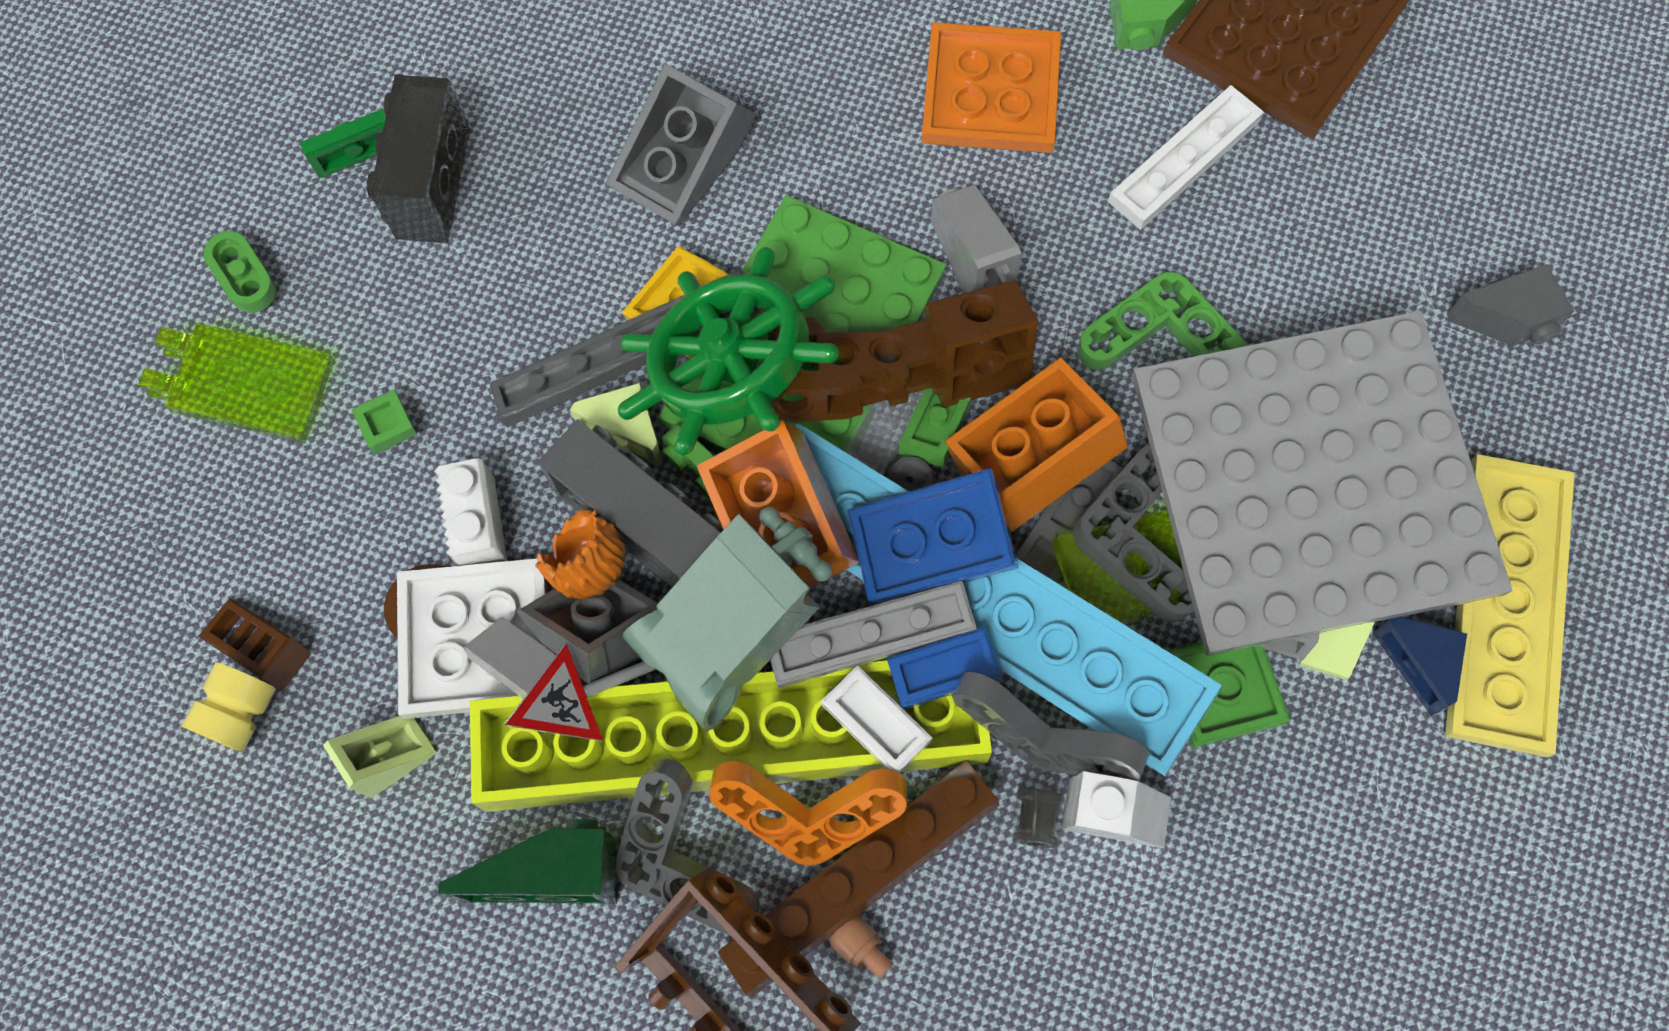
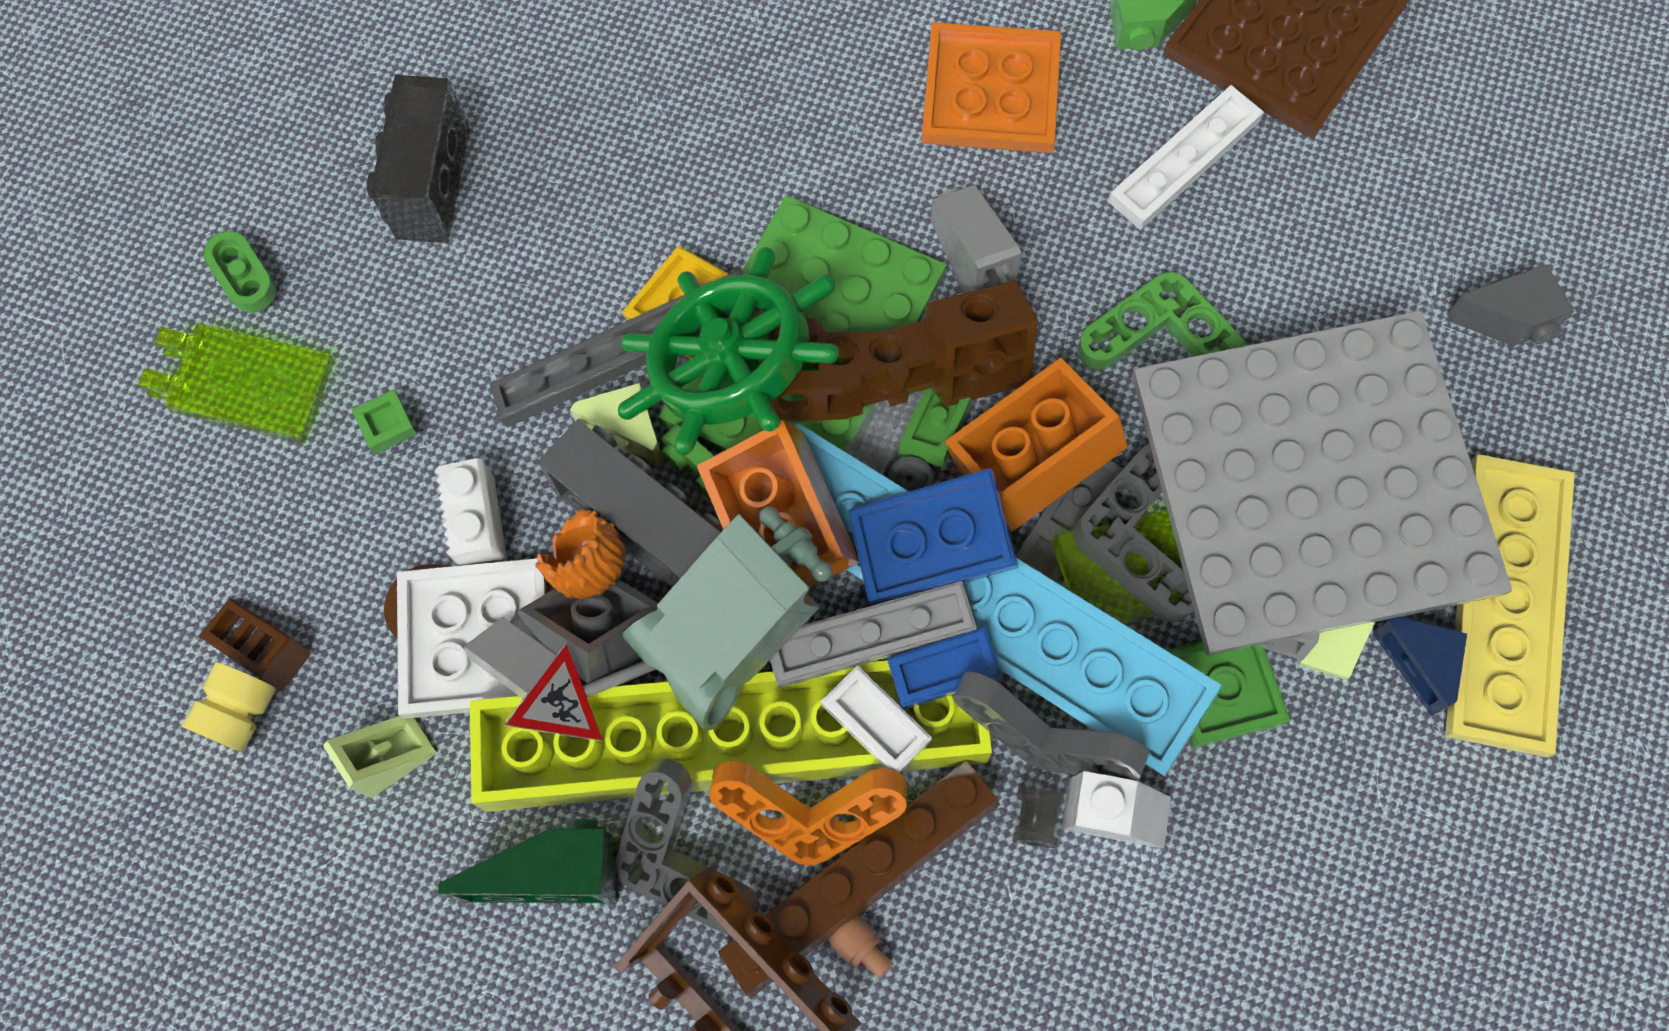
(344, 144): green plate -> none
(678, 145): dark grey slope -> none

